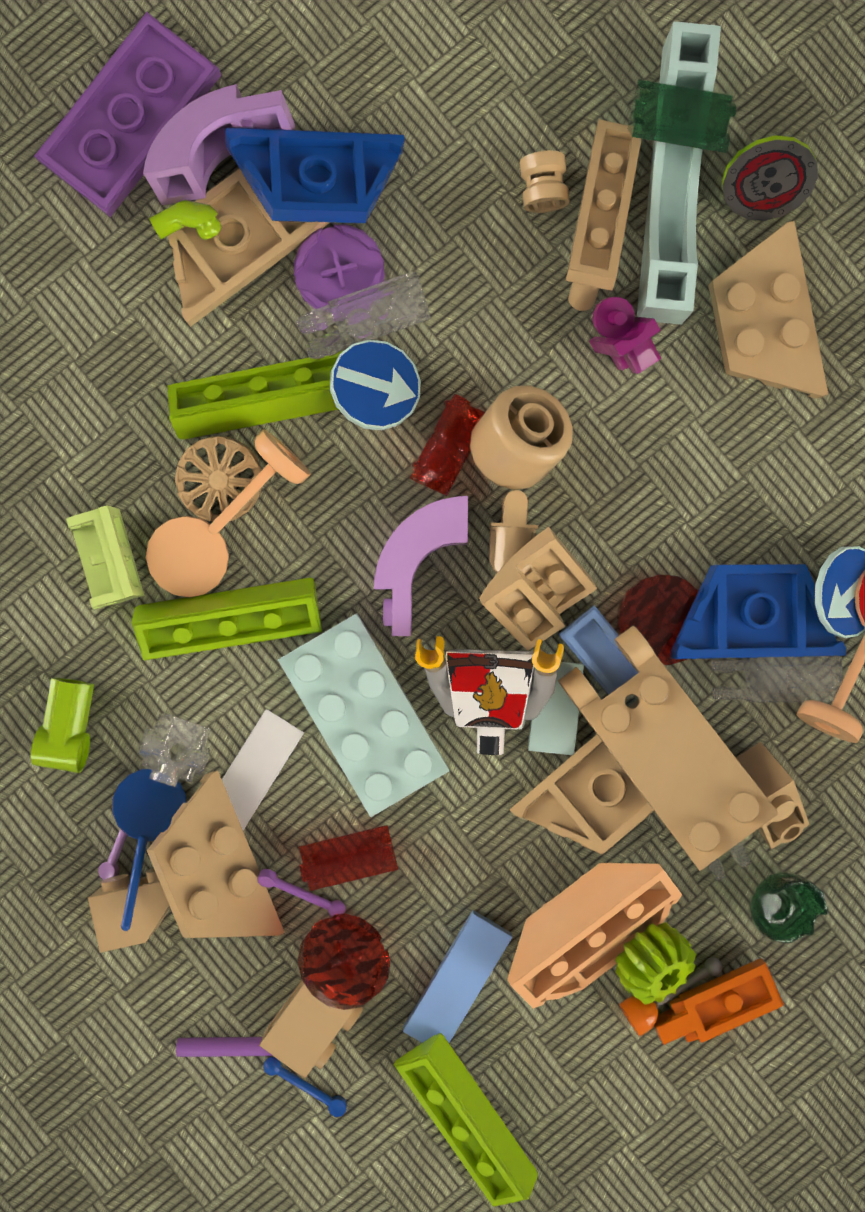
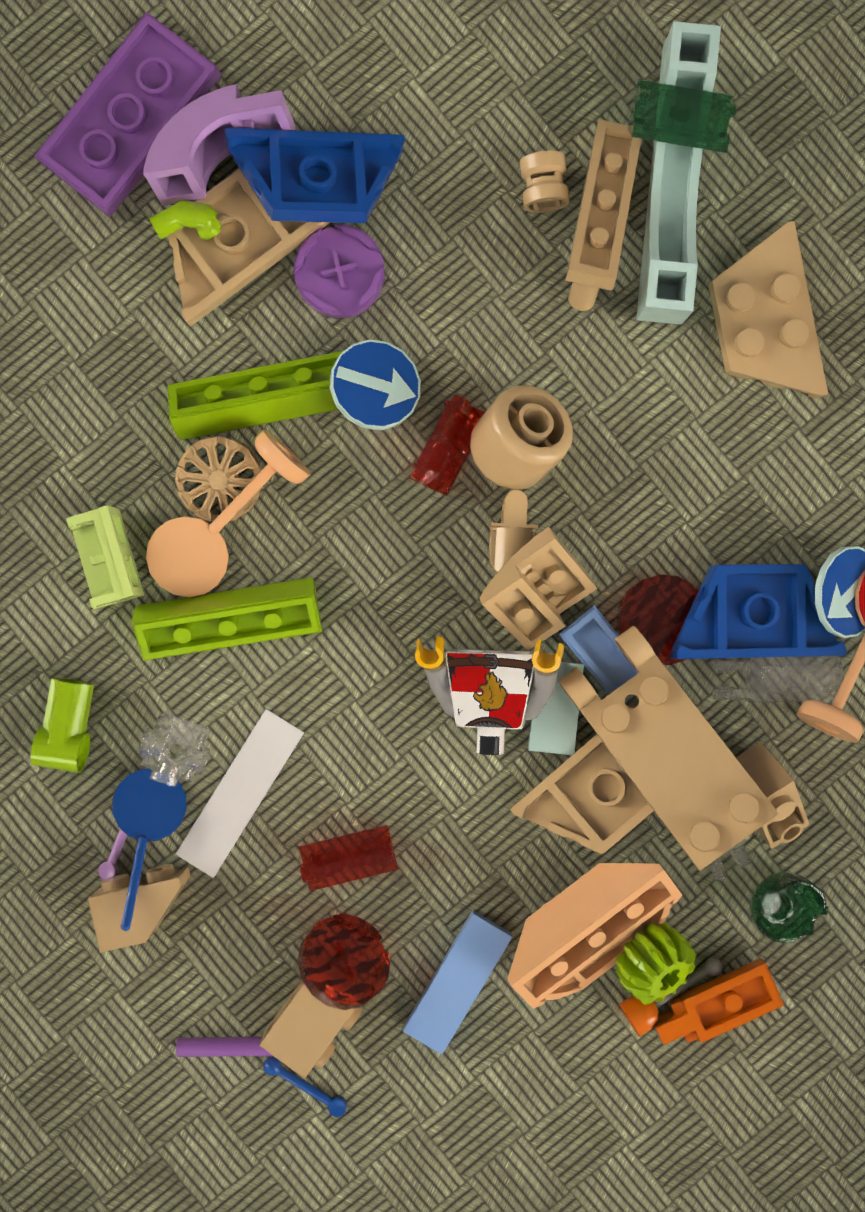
(211, 869): tan wing -> none
(269, 878): medium lavender hinge -> none
(363, 715): light aqua plate -> none
(366, 315): clear hinge -> none
(419, 535): lavender arch -> none
(468, 1121): lime slope -> none
(625, 336): magenta hips -> none
(769, 178): shield -> none

